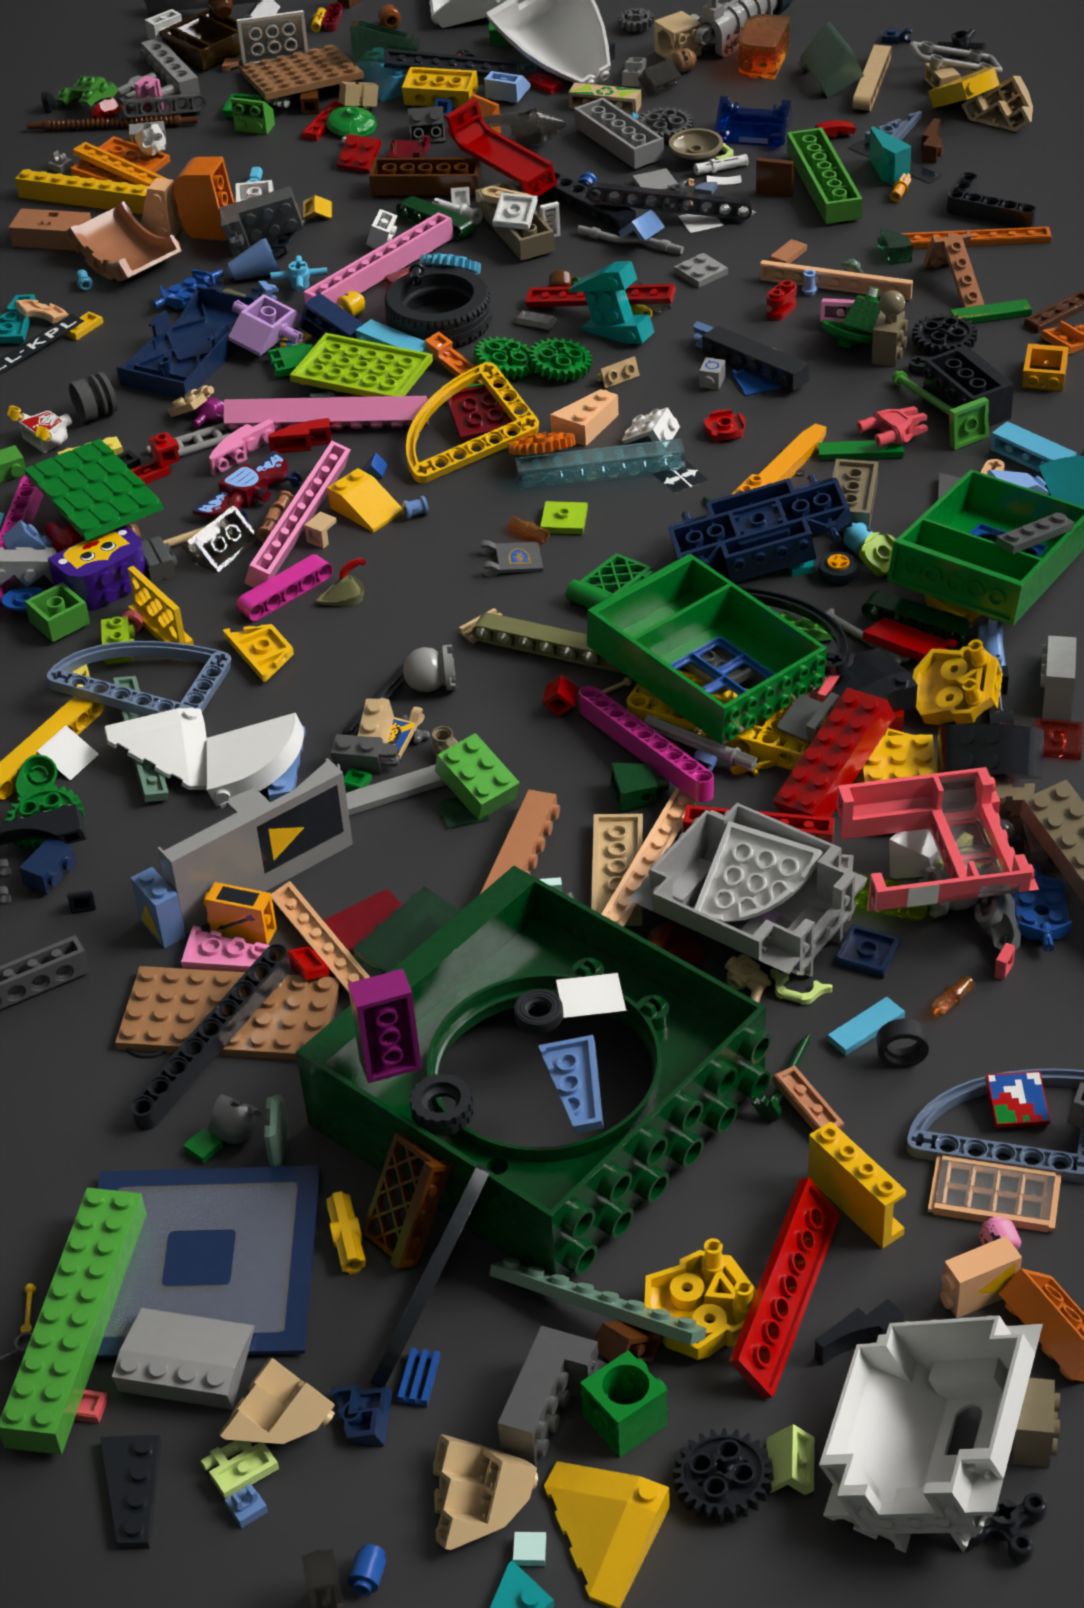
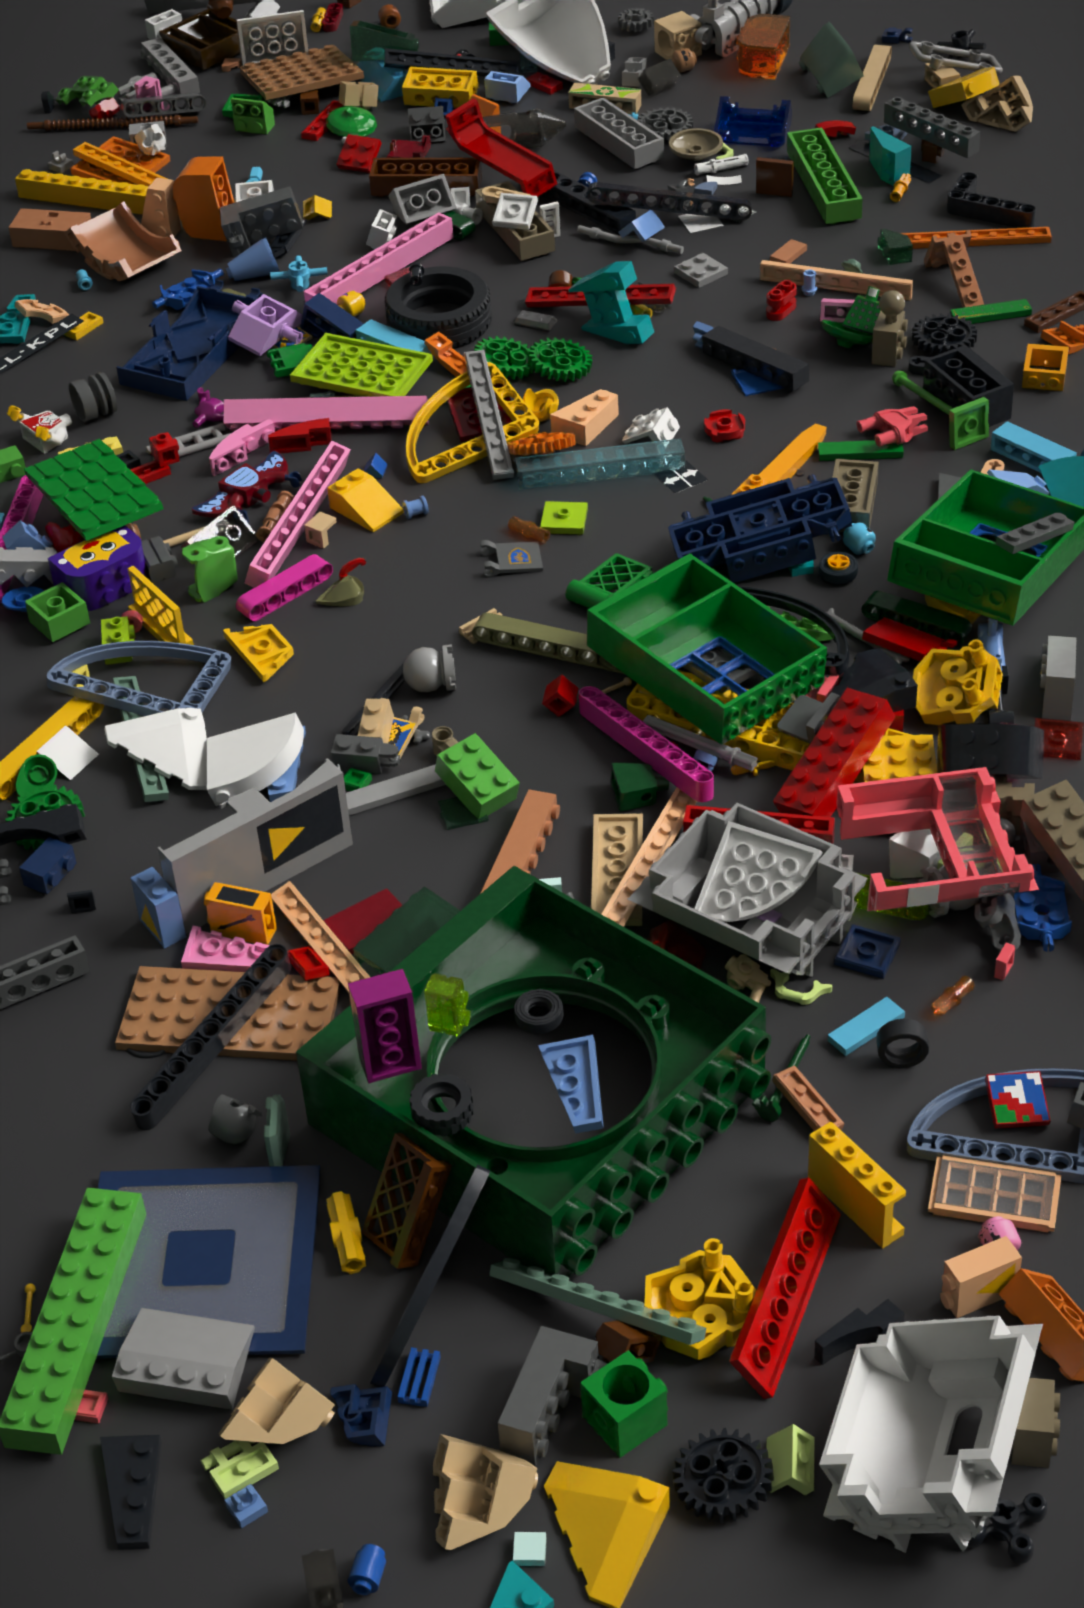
(192, 400): tan plate -> none
(203, 1146): green tile -> none
(213, 567): none -> bright green piece
(267, 289): medium blue tile -> none
(422, 199): none -> light grey slope
(446, 1004): none -> clear neon green brick
(449, 260): medium azure gear -> none
(488, 415): none -> light grey tile
(541, 403): none -> yellow cap
(591, 995): white sticker -> none
(618, 372): tan hinge -> none
(656, 179): light grey tile -> none
(712, 373): light grey brick -> none
(871, 556): lime plate -> none
(932, 127): none -> dark grey brick

